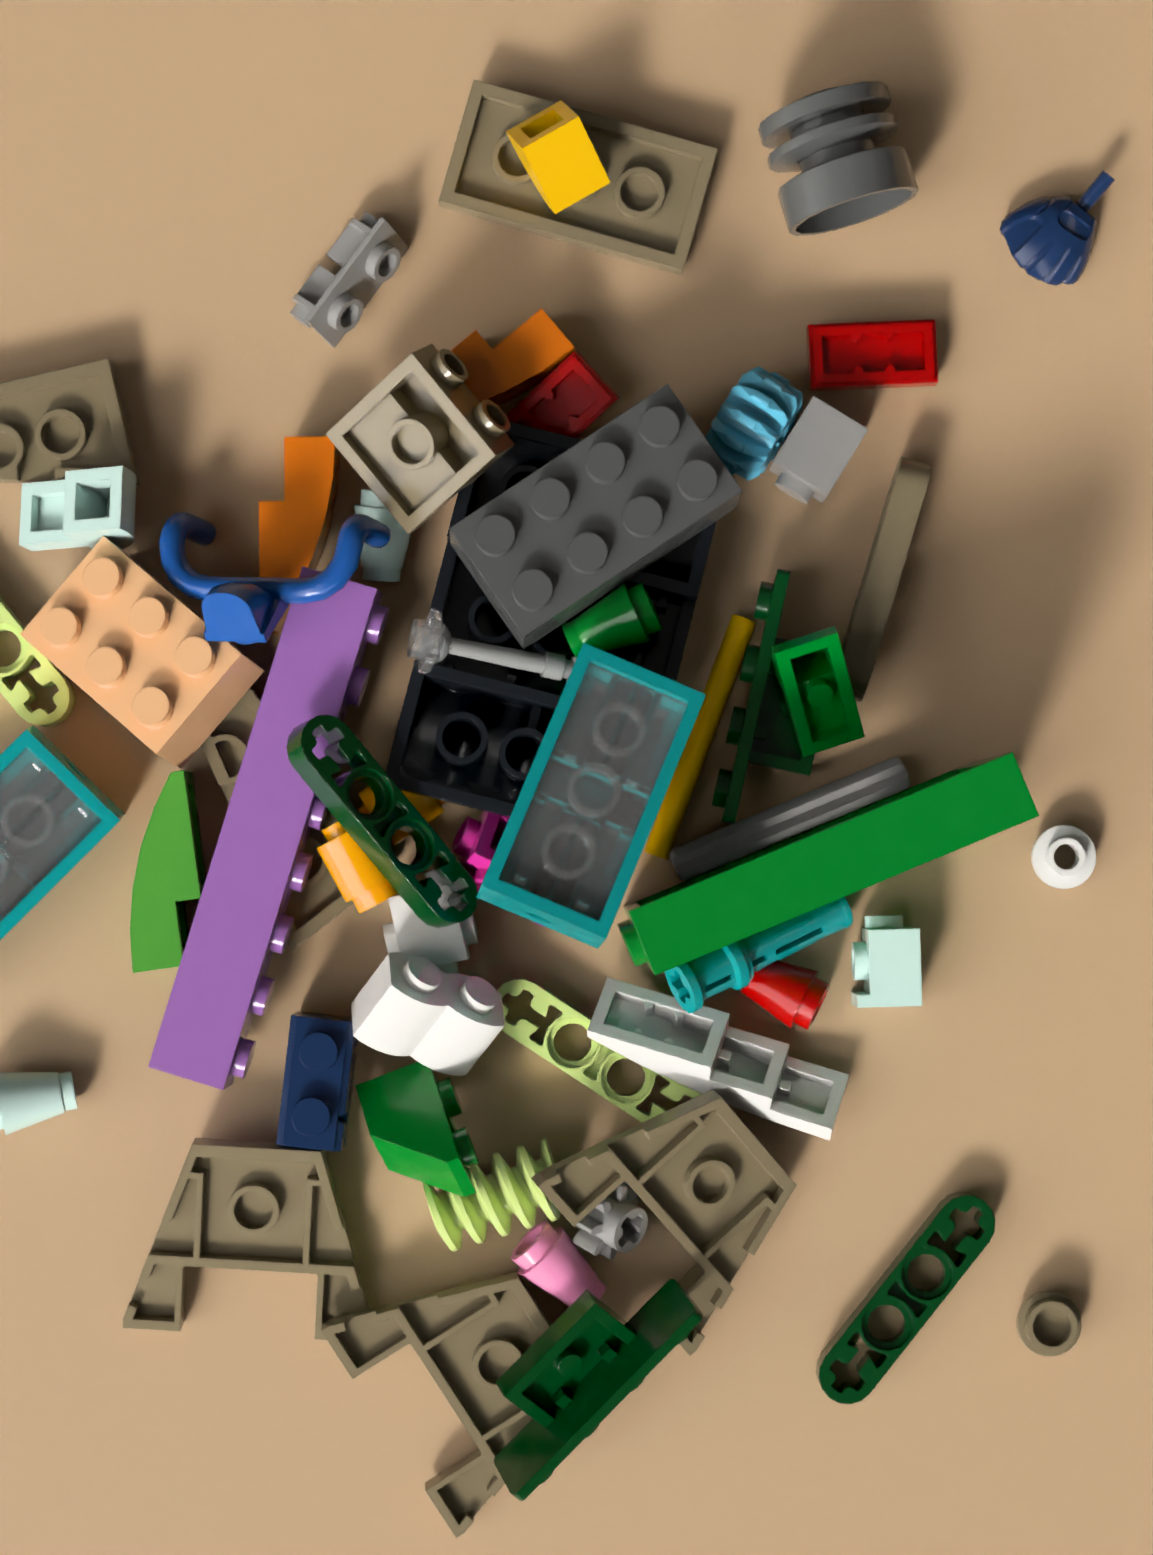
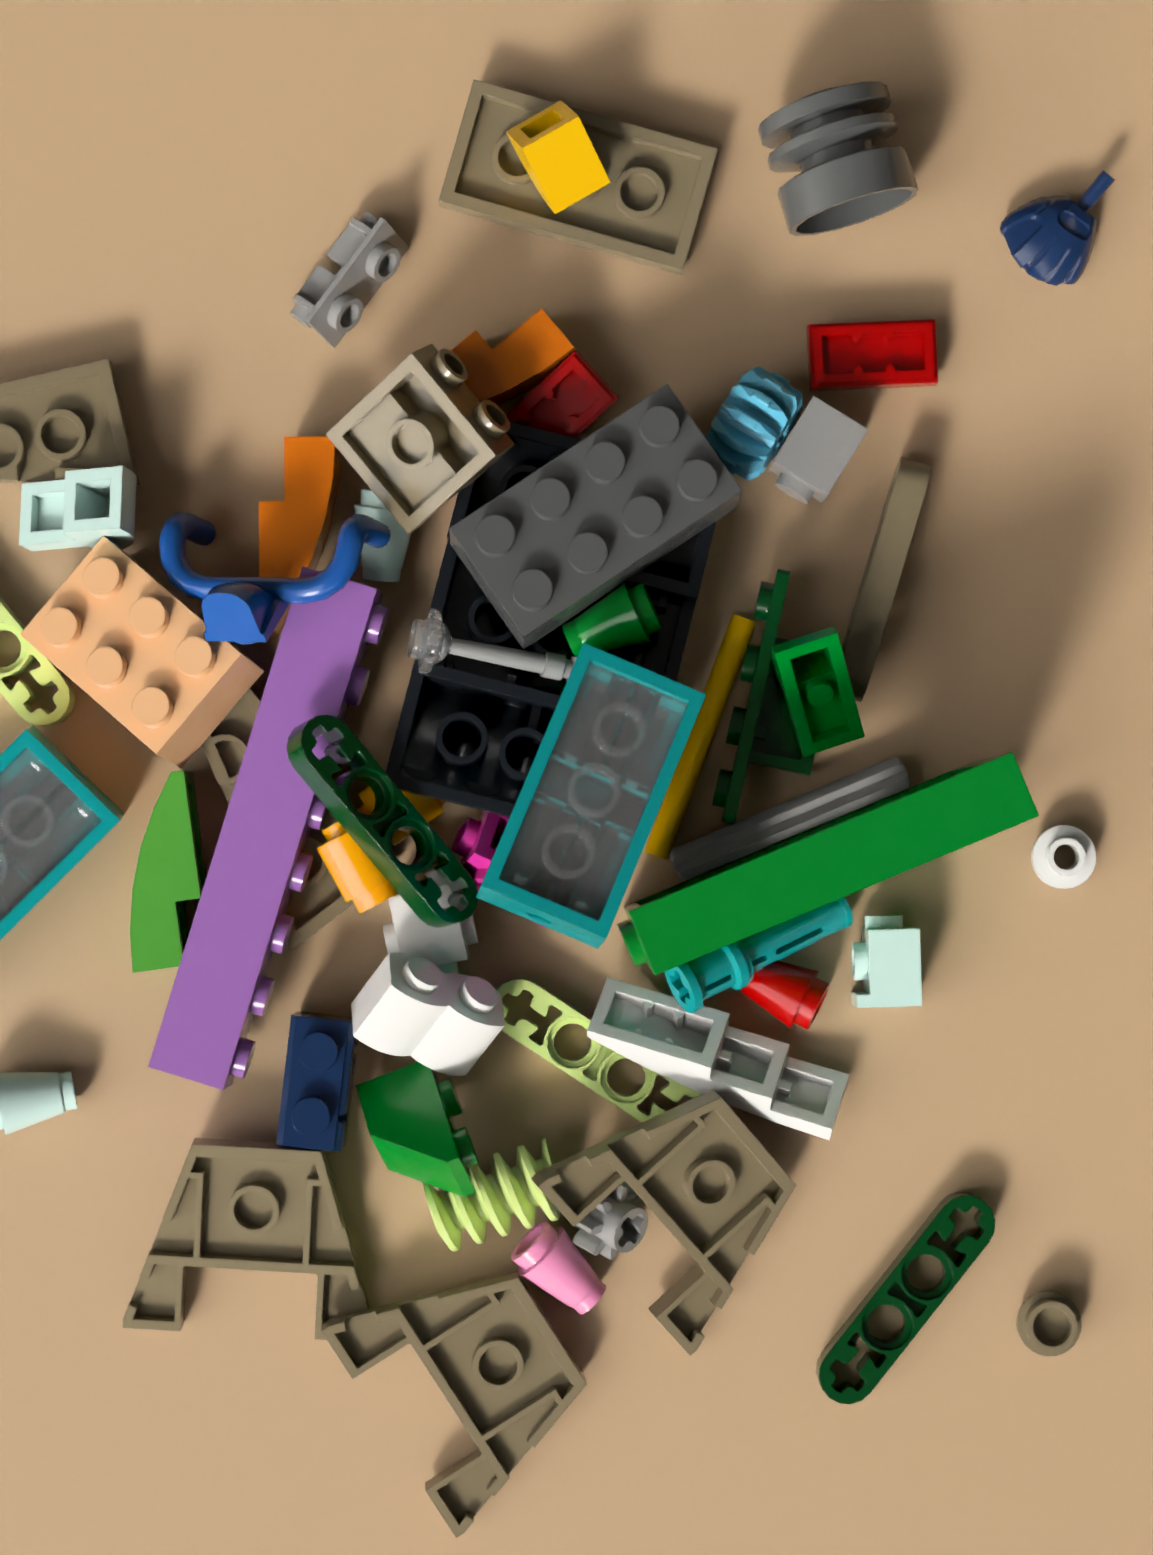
(581, 1374): dark green bracket -> none

